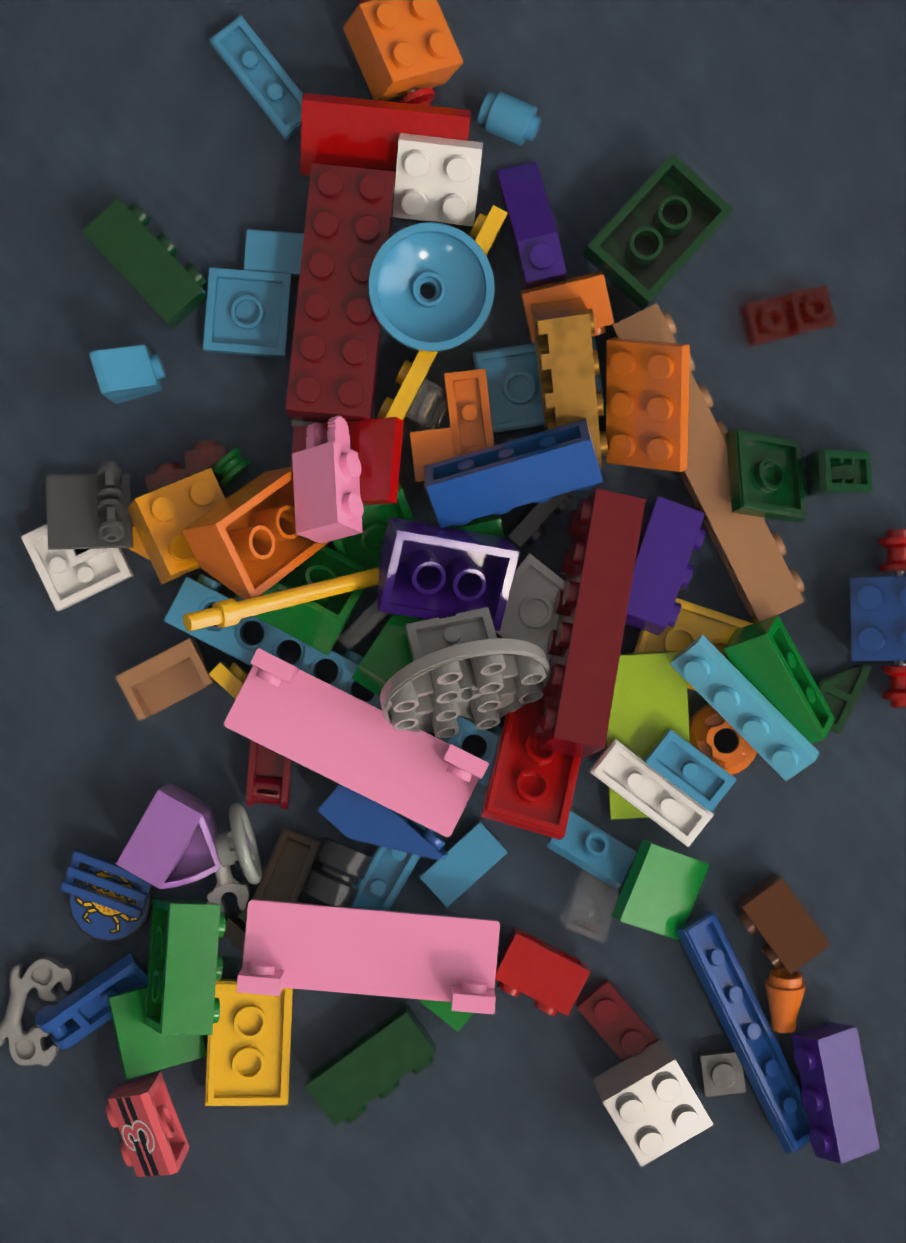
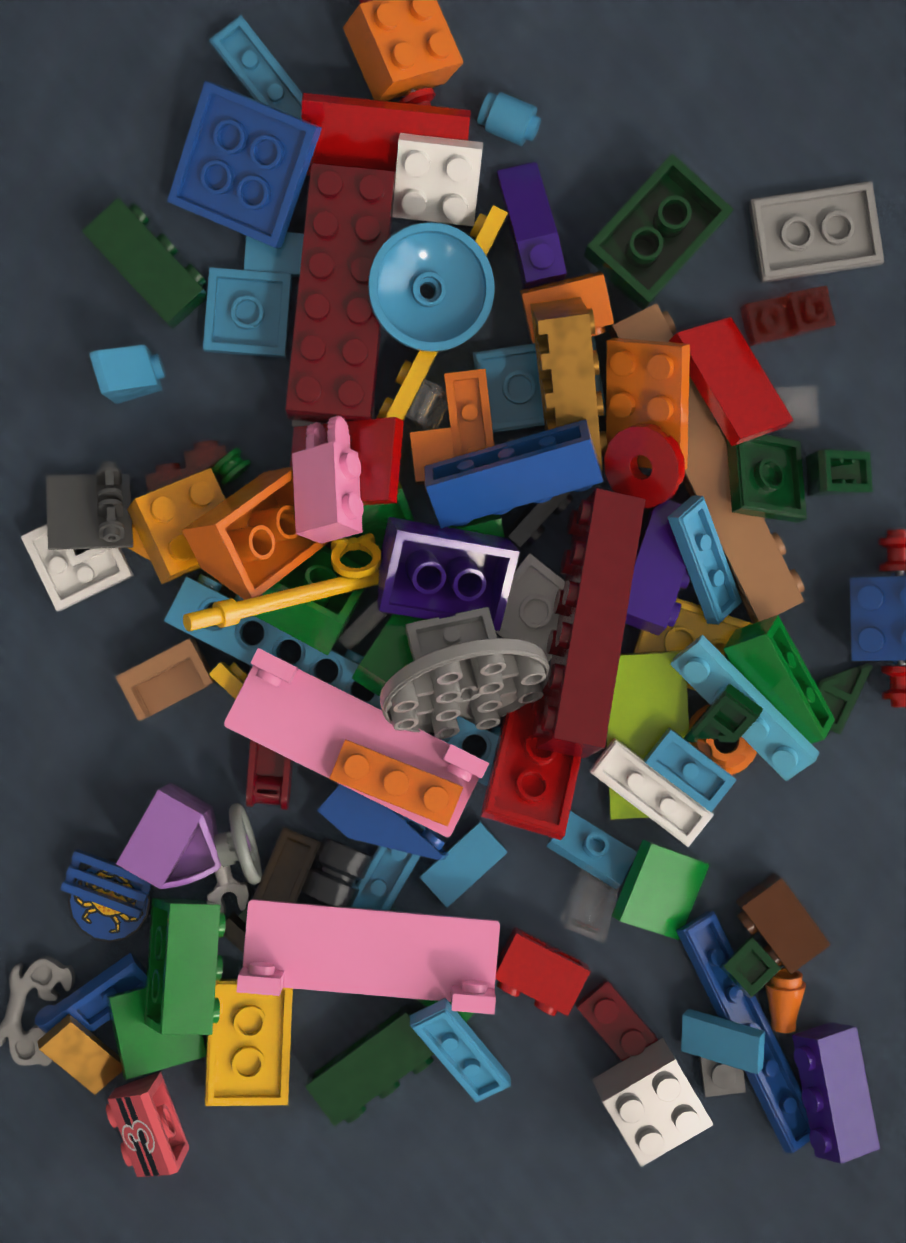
(81, 1054): none -> pearl gold tile
(243, 164): none -> blue plate
(364, 543): none -> yellow piece
(396, 782): none -> orange plate
(460, 1050): none -> dark azure tile
(665, 458): none -> red tile
(705, 559): none -> dark azure tile
(723, 1041): none -> dark azure tile
(725, 718): none -> dark green tile
(732, 381): none -> red tile
(750, 967): none -> dark green plate
(802, 406): none -> clear plate
(816, 232): none -> light grey tile

